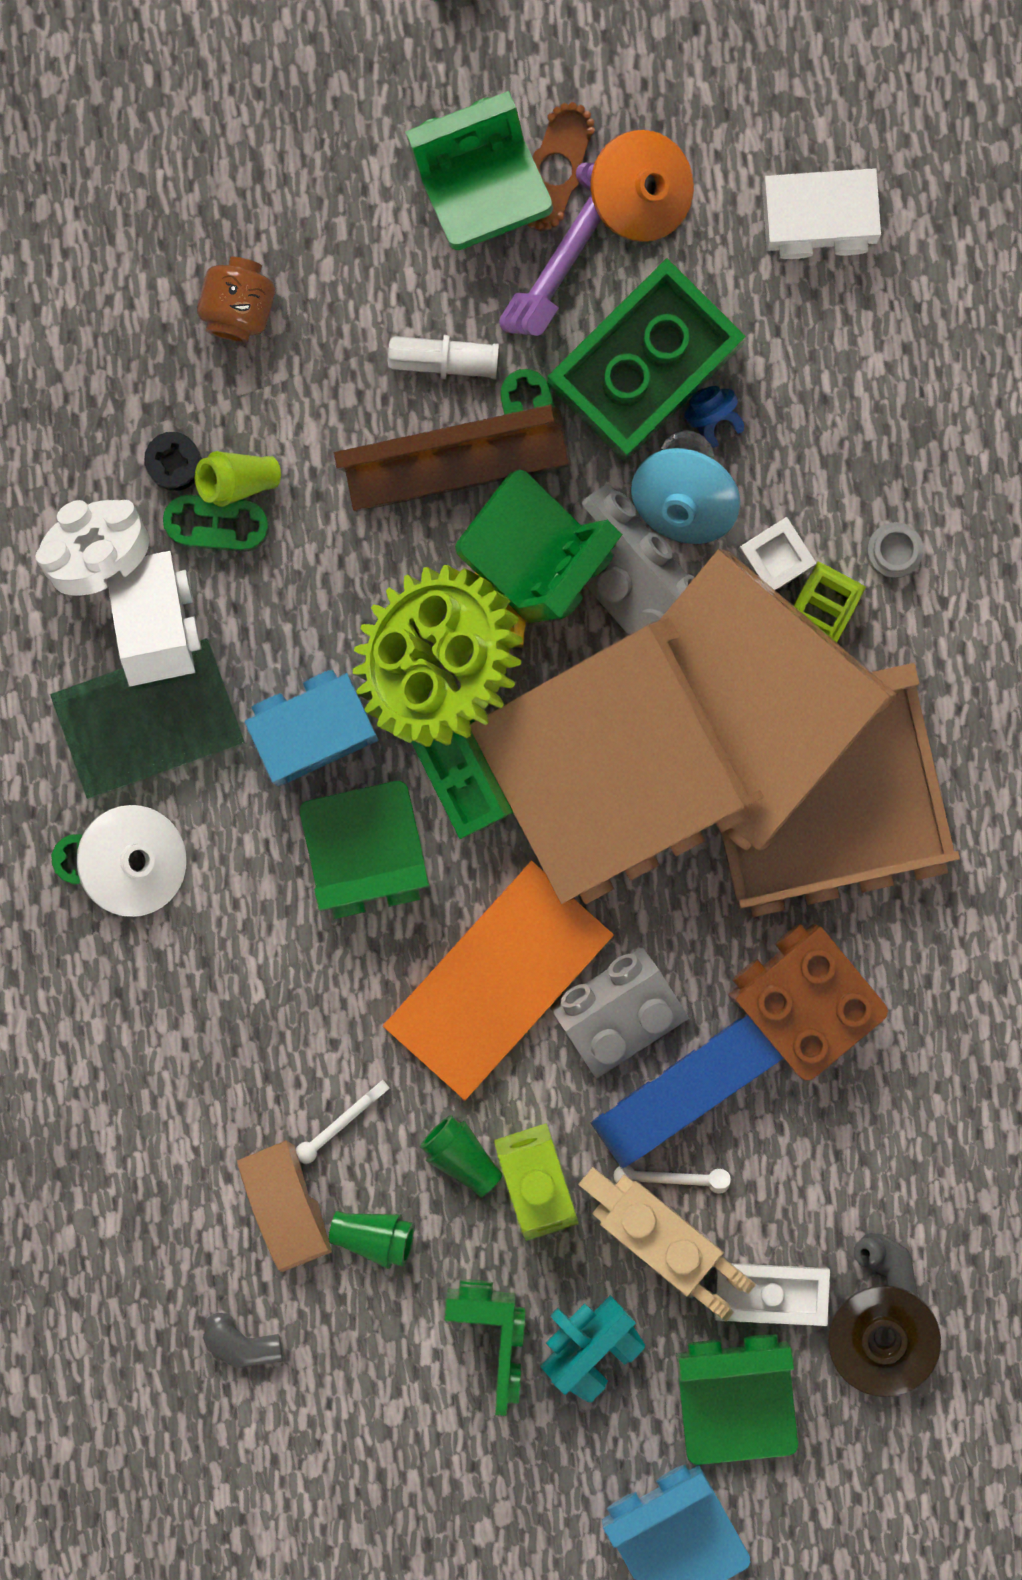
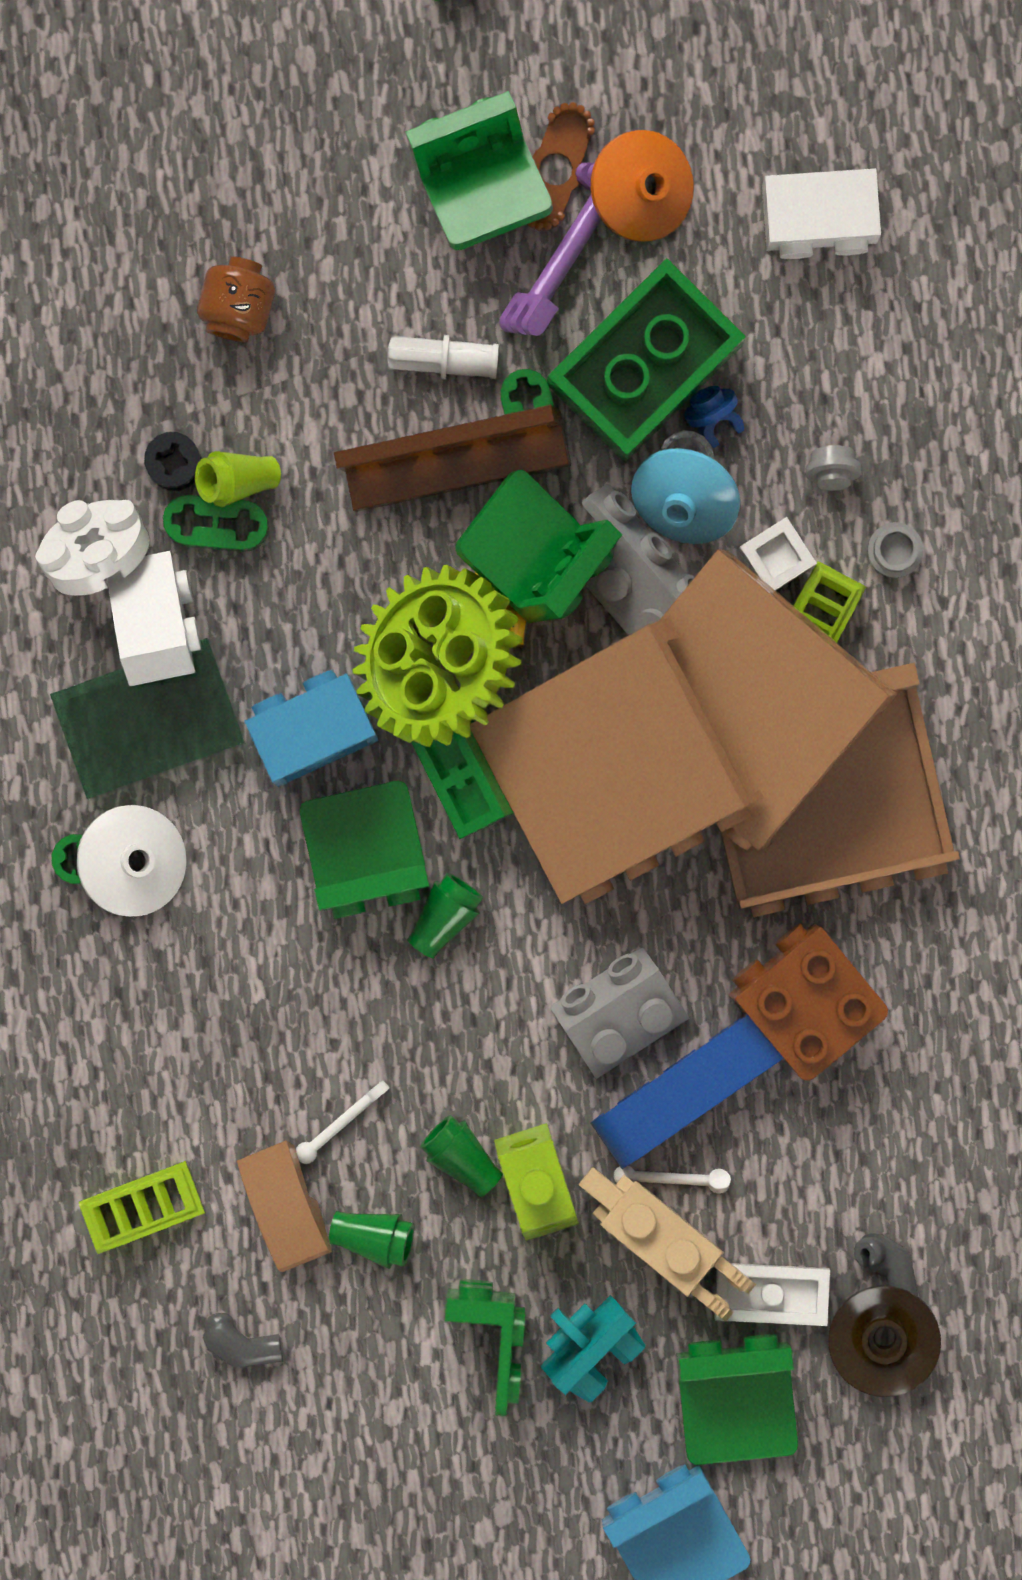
(96, 1223): none -> lime slope
(445, 913): none -> green cone
(497, 981): orange tile -> none
(833, 467): none -> light grey plate

